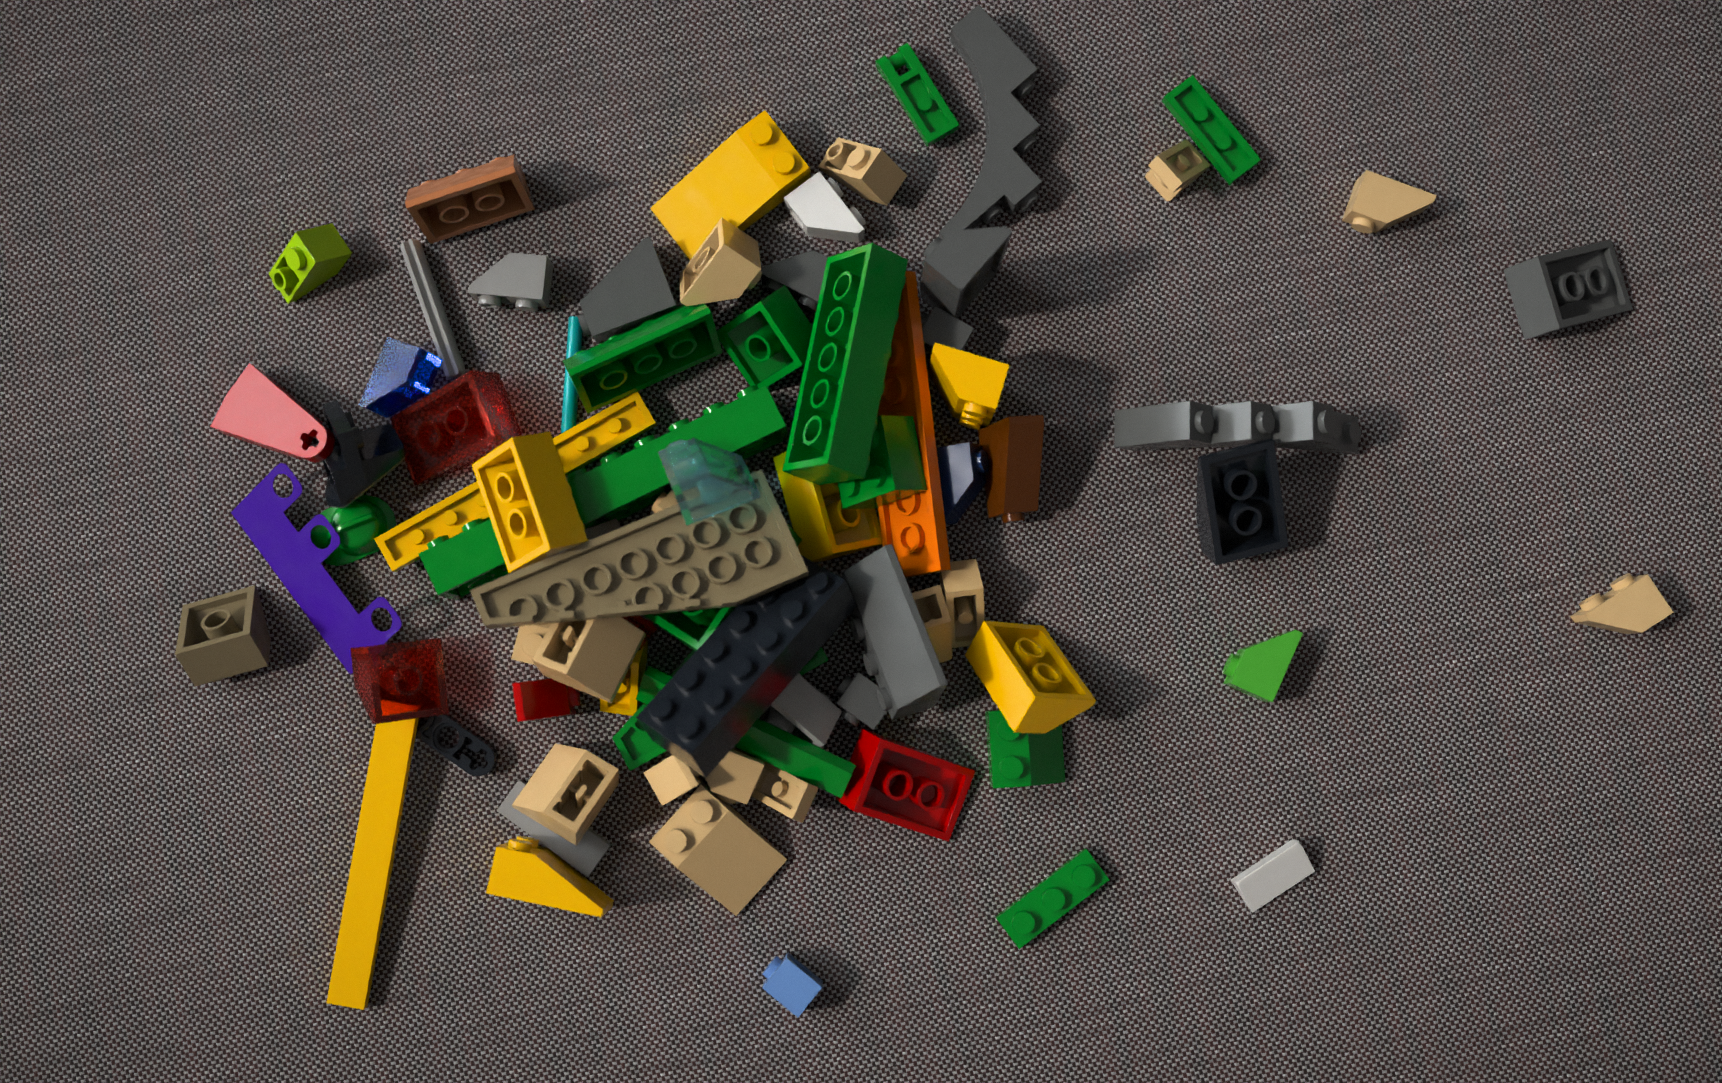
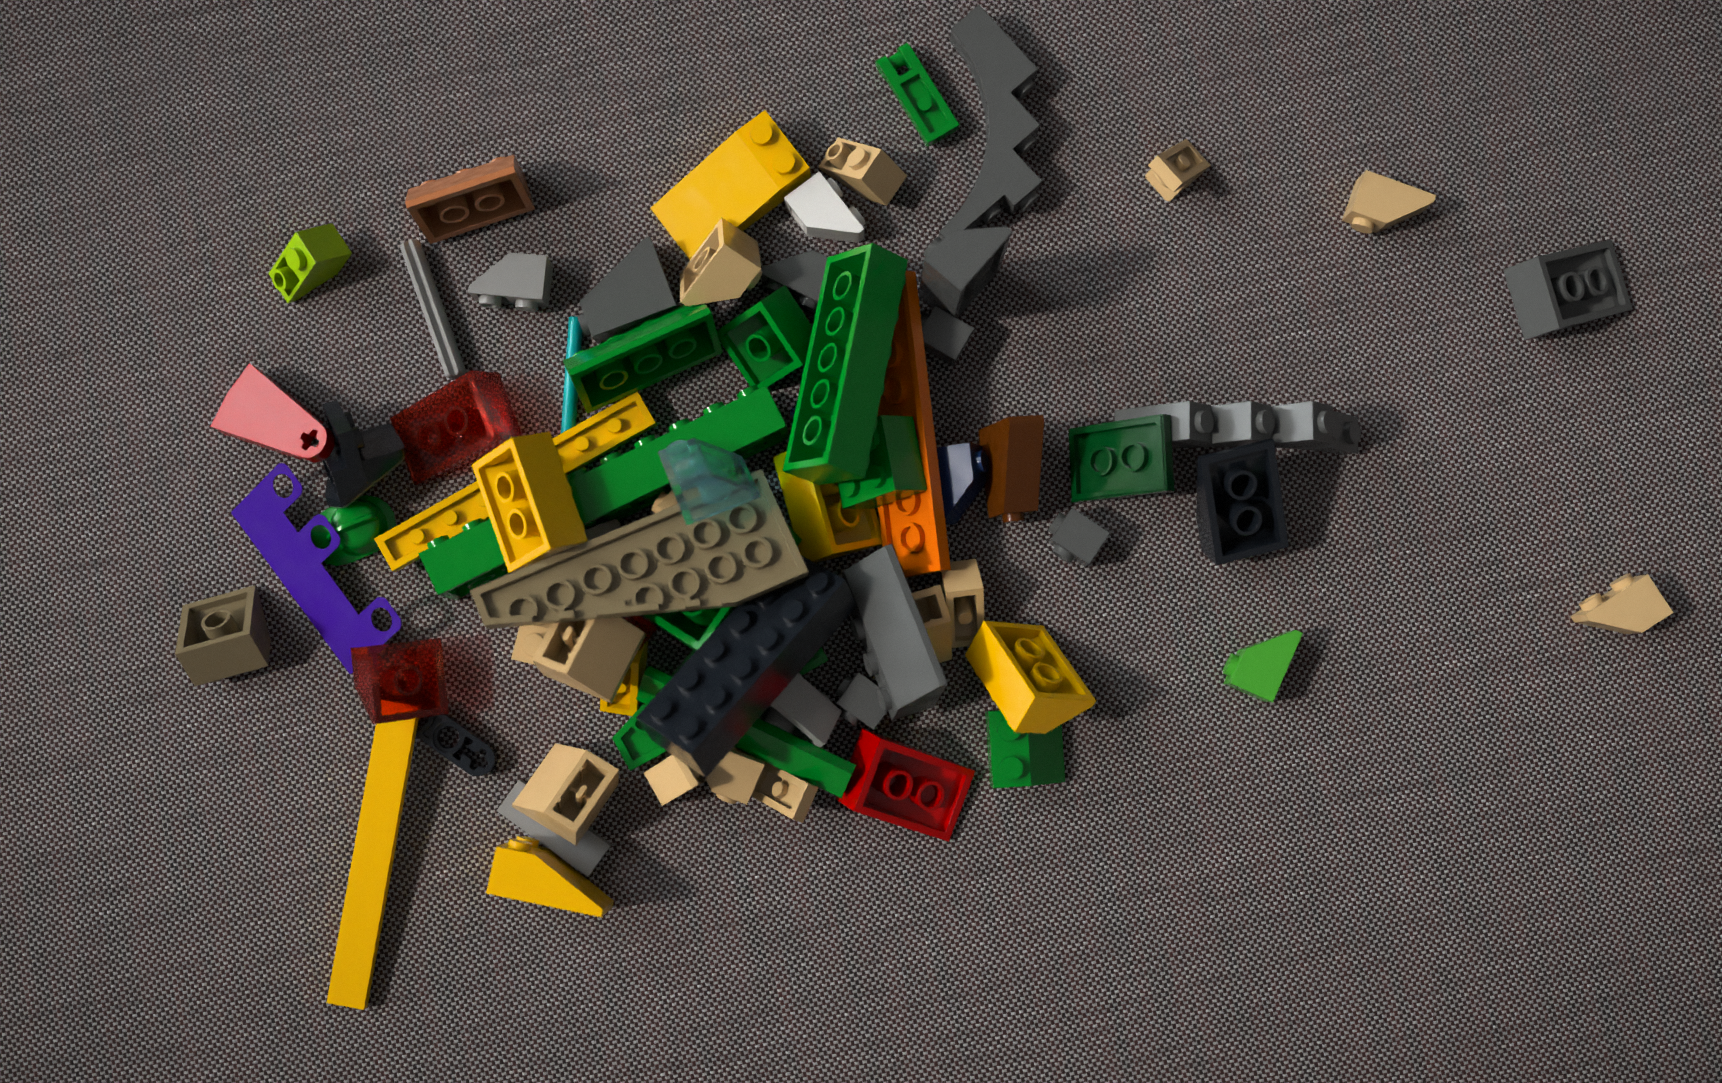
(399, 378): clear blue slope -> none
(544, 699): red slope -> none
(718, 849): tan slope -> none
(791, 983): medium blue brick -> none
(967, 384): yellow slope -> none
(1052, 898): green plate -> none
(1076, 537): none -> dark grey brick
(1121, 459): none -> dark green tile
(1211, 130): green plate -> none
(1273, 875): white slope -> none

